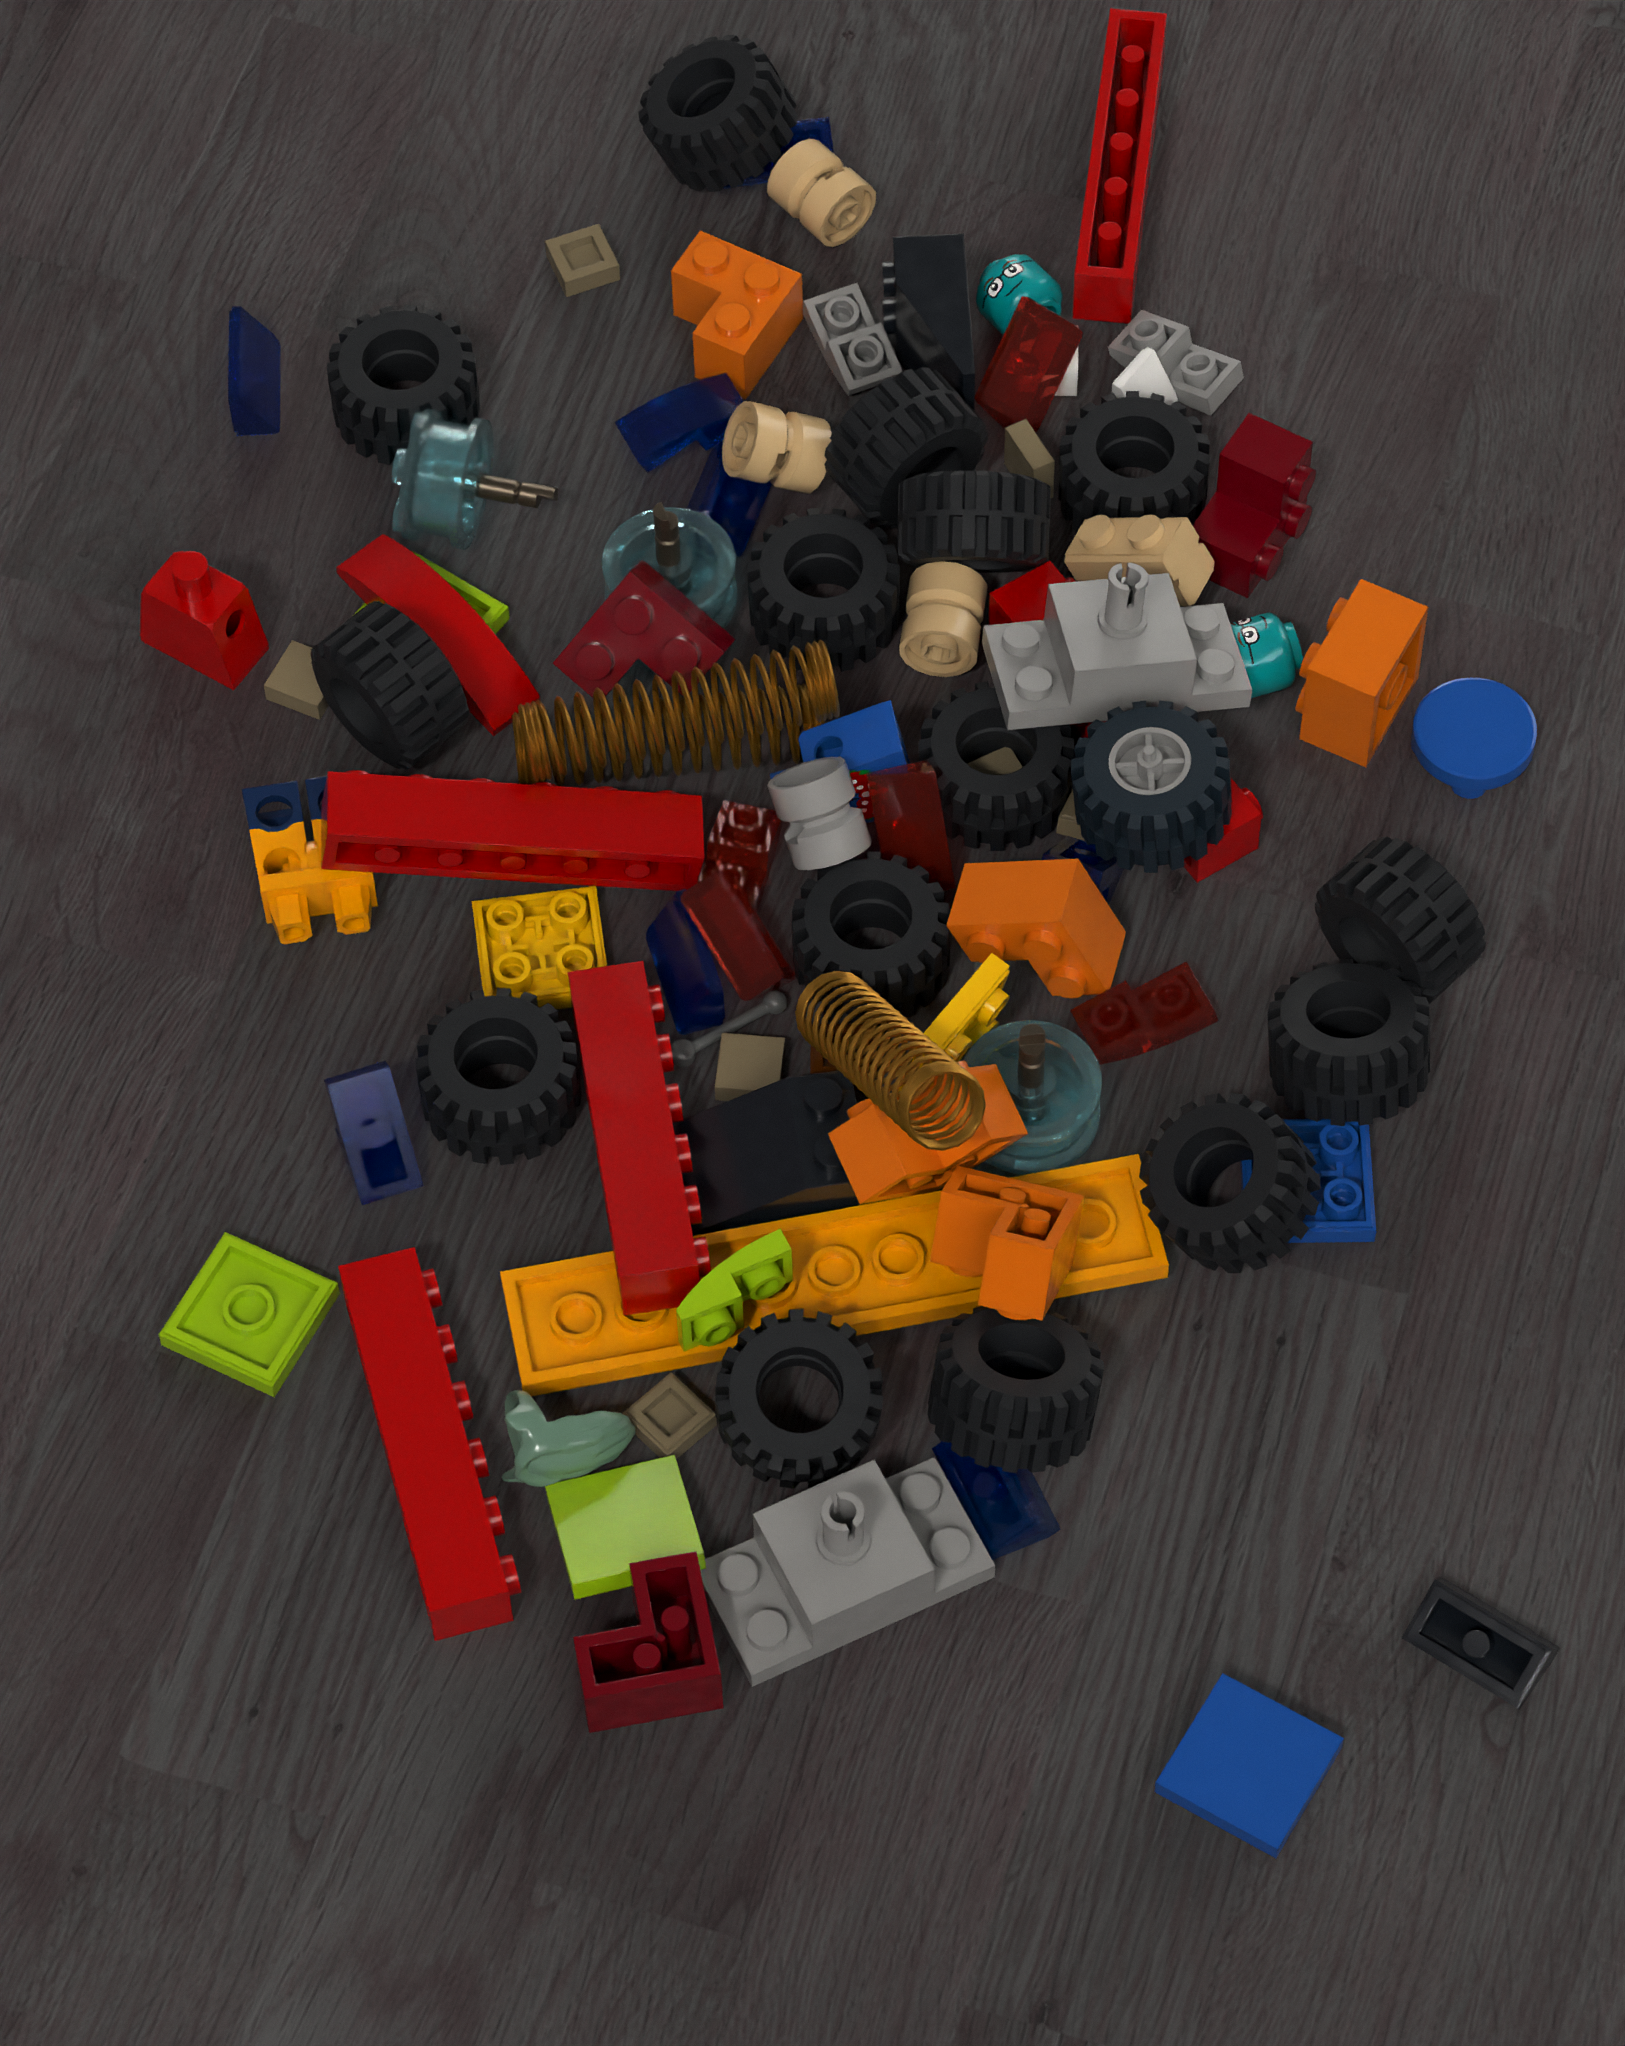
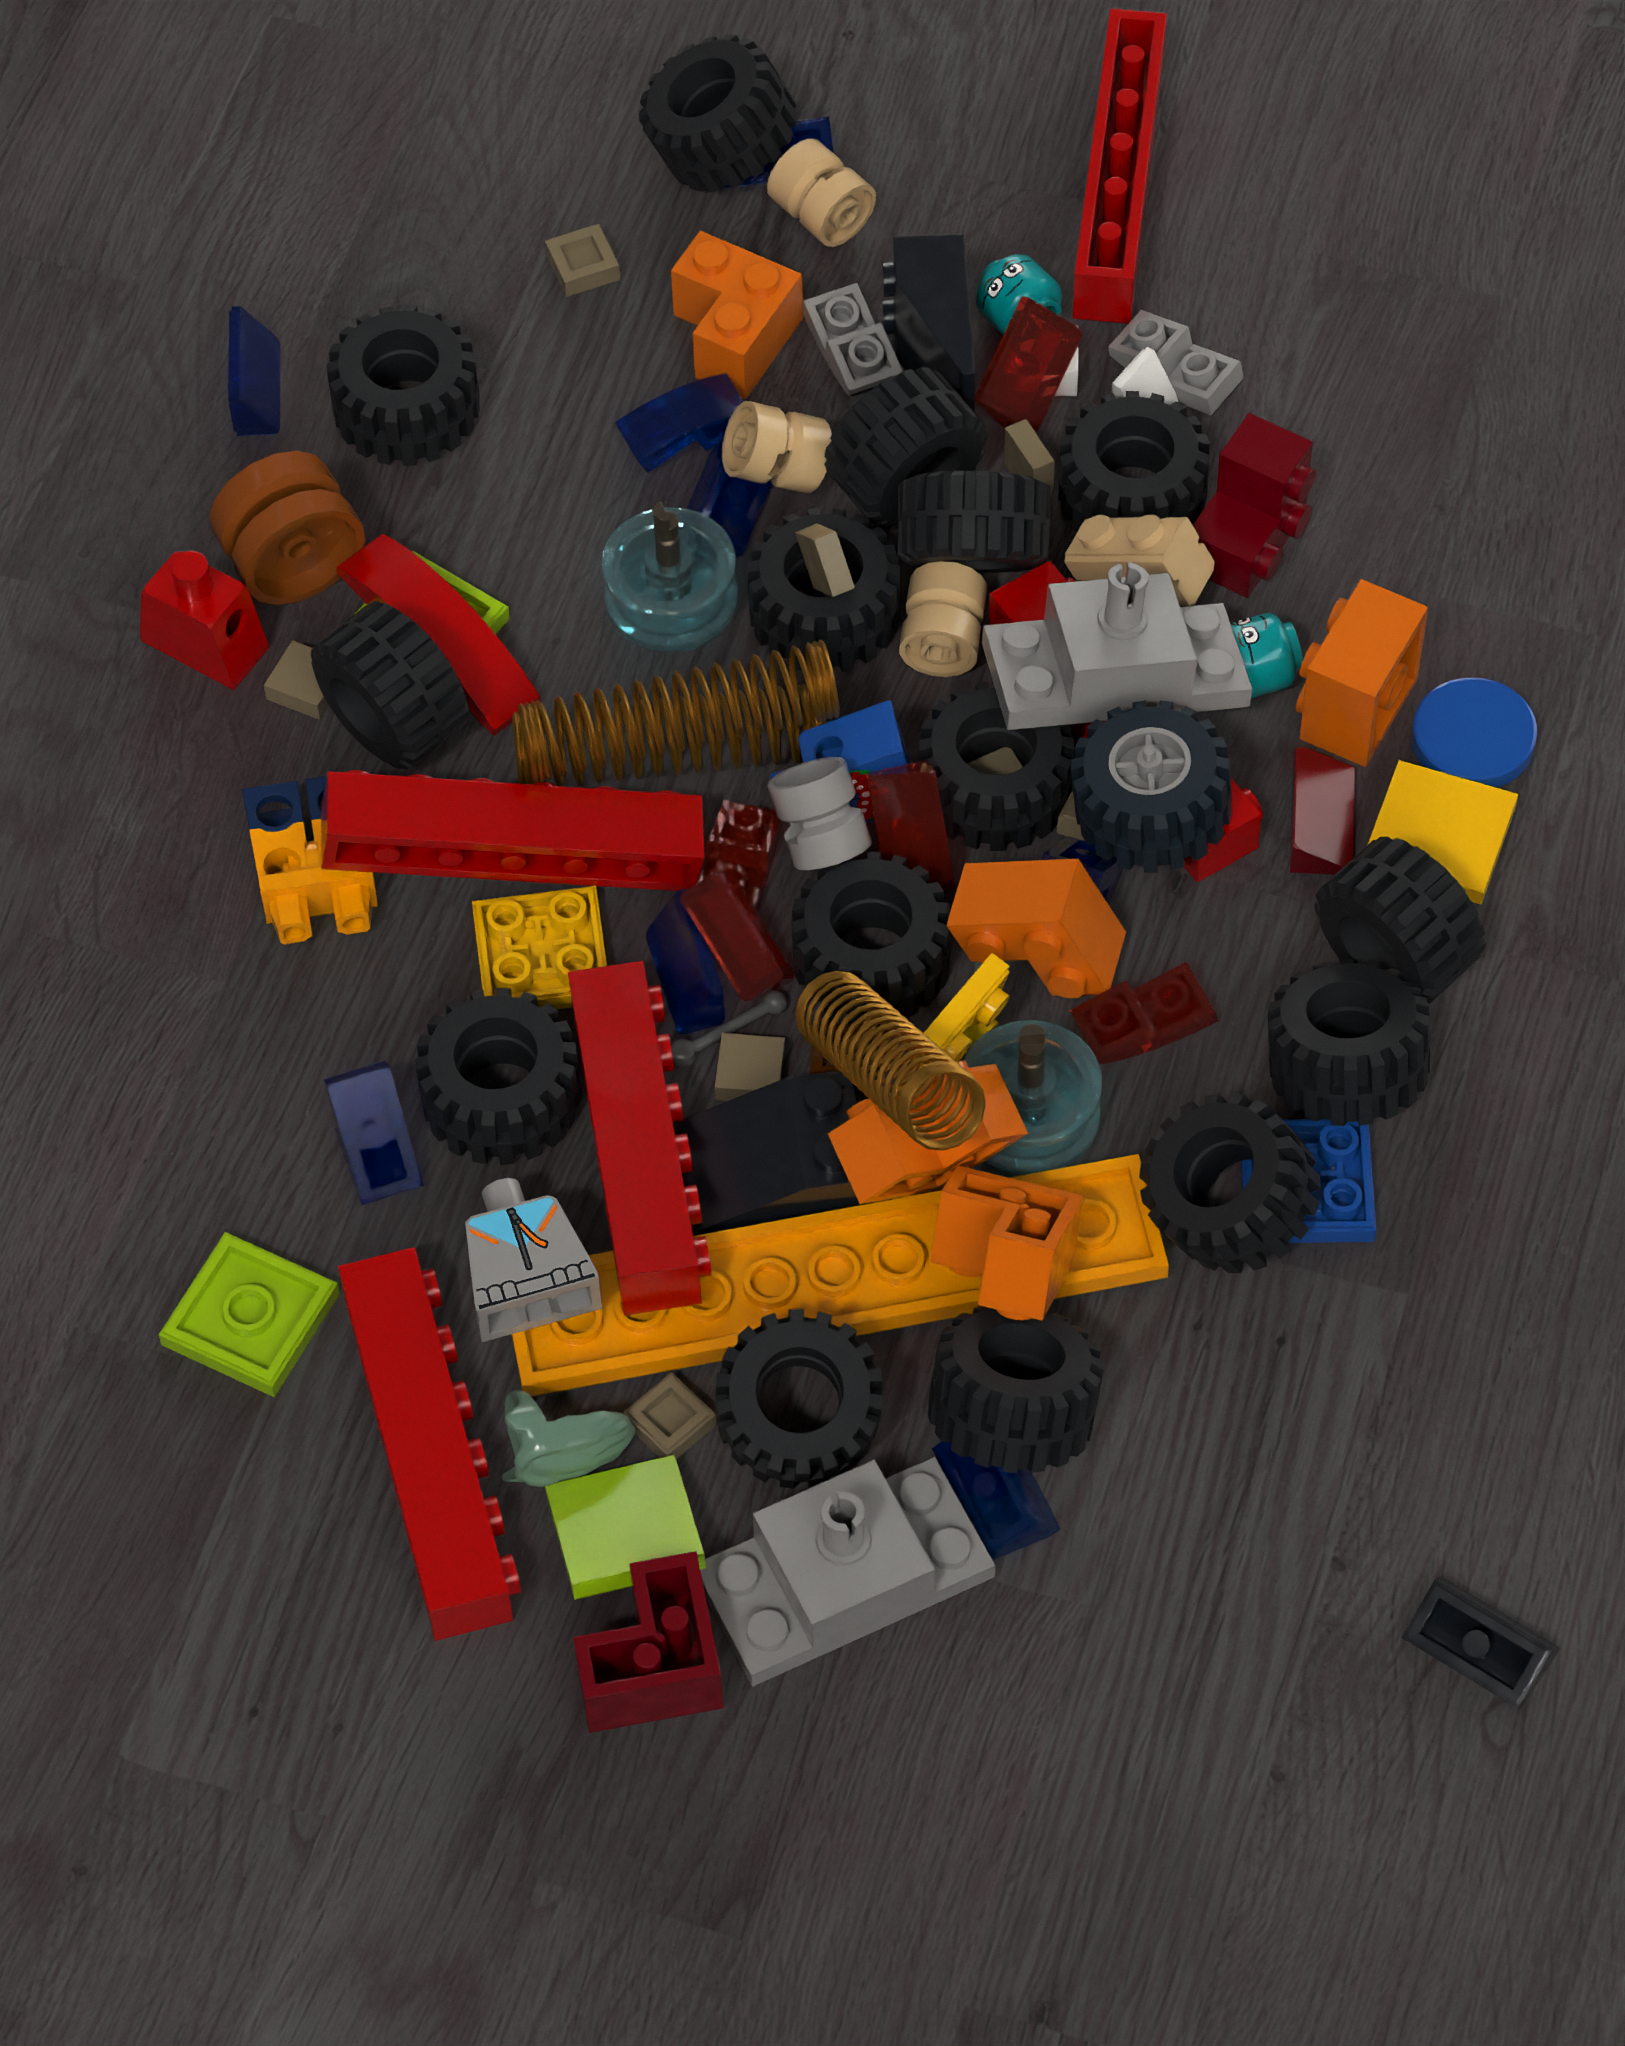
(286, 527): none -> dark orange wheel
(449, 479): clear light blue wheel -> none
(526, 1263): none -> light grey torso
(644, 622): dark red brick -> none
(715, 1304): lime slope -> none
(825, 560): none -> dark tan tile
(1249, 1765): blue tile -> none
(1321, 813): none -> slope
(1450, 820): none -> yellow tile

